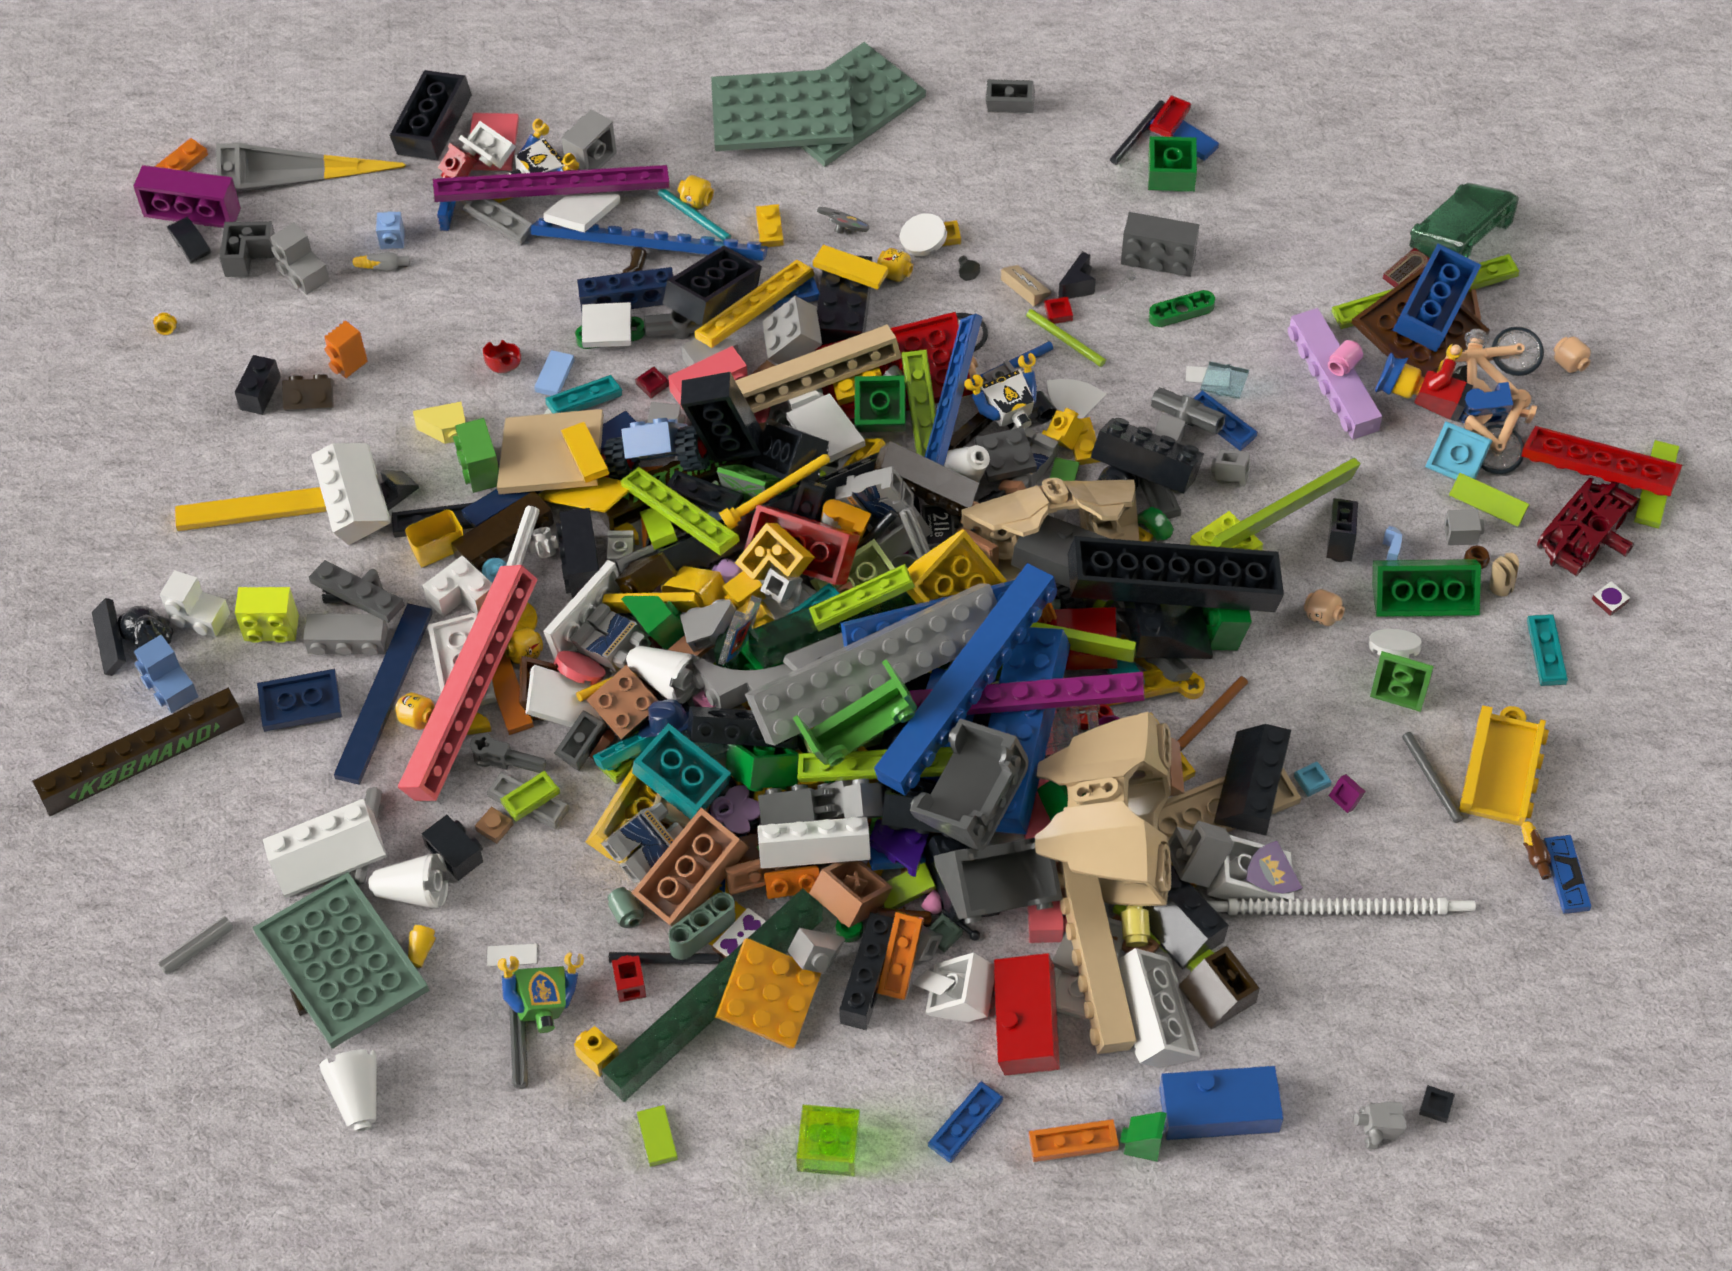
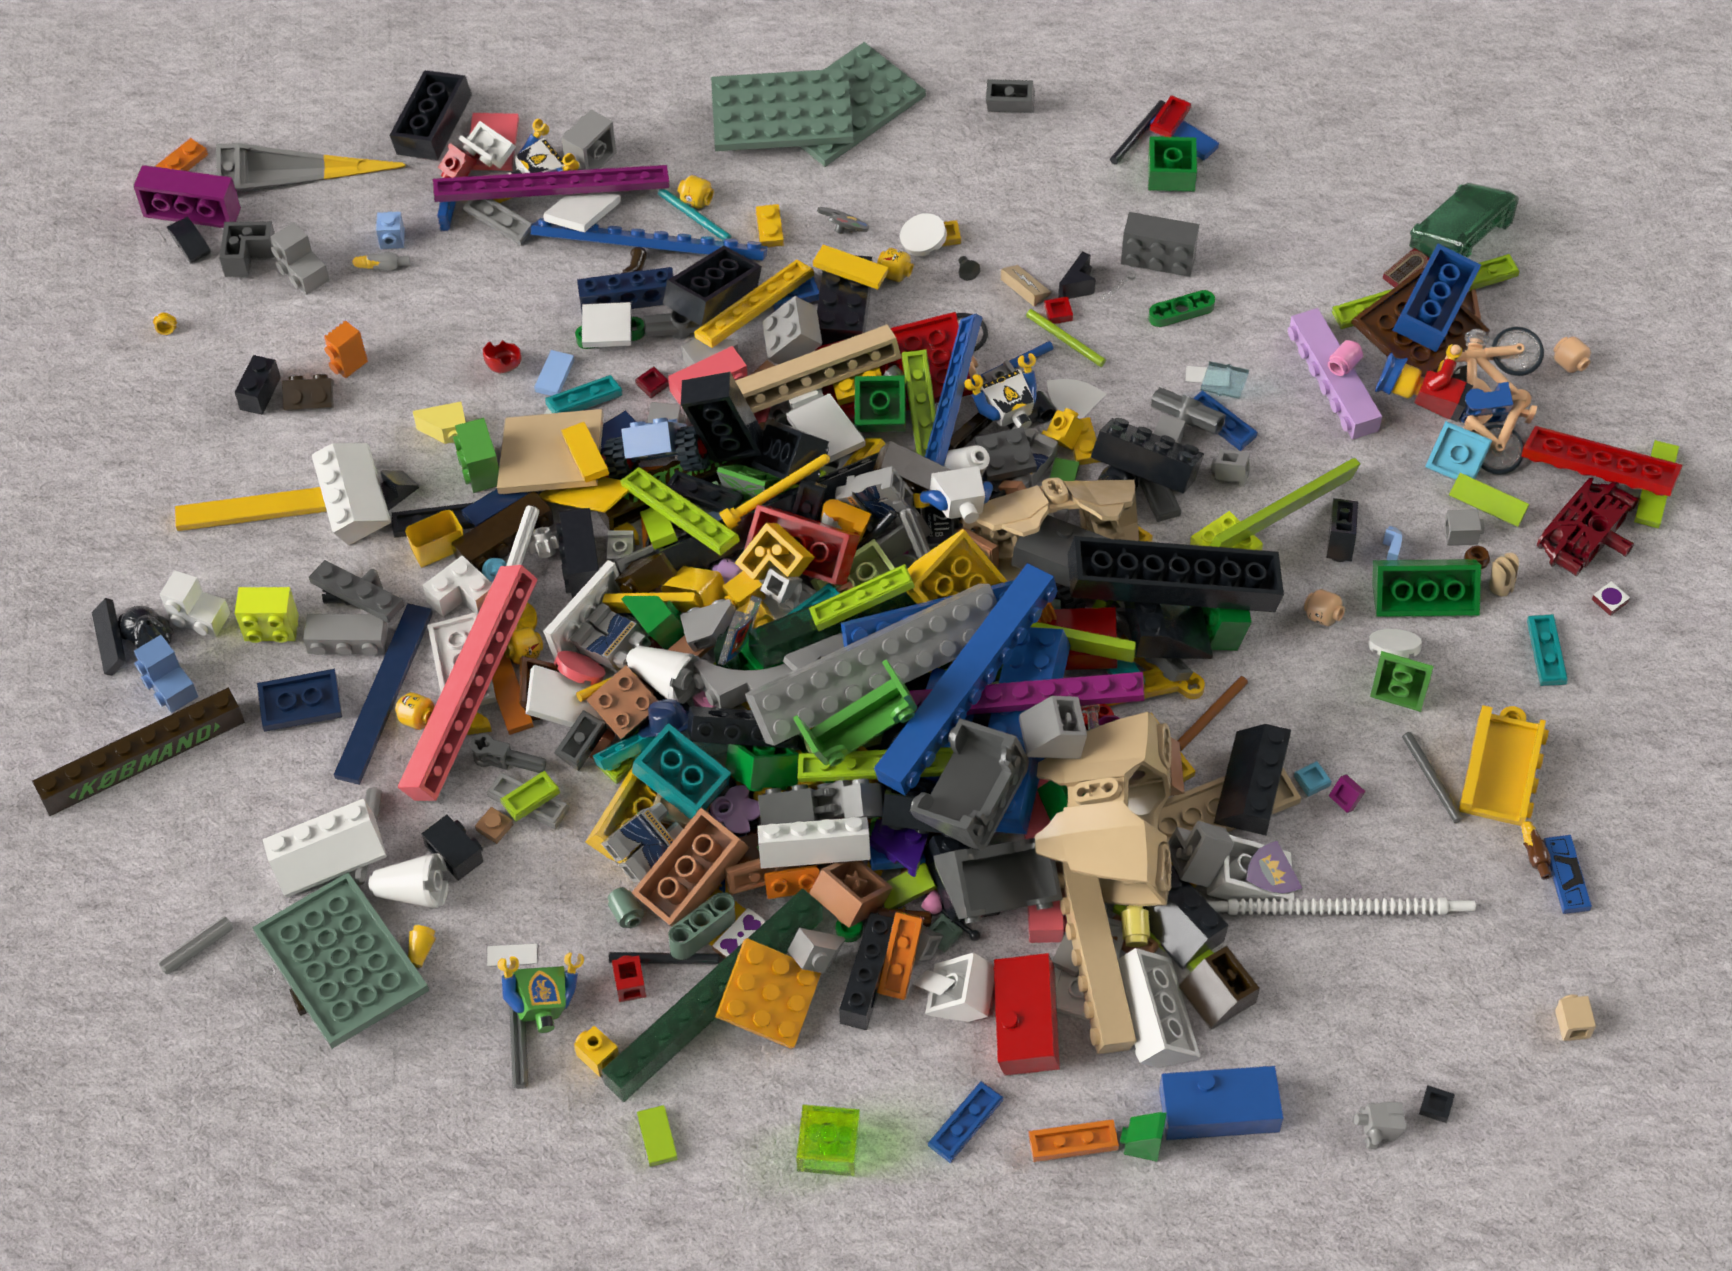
(353, 1086): white cone -> none
(957, 493): none -> white torso
(1054, 728): none -> light grey slope
(1156, 522): green hair -> none
(1575, 1017): none -> tan brick

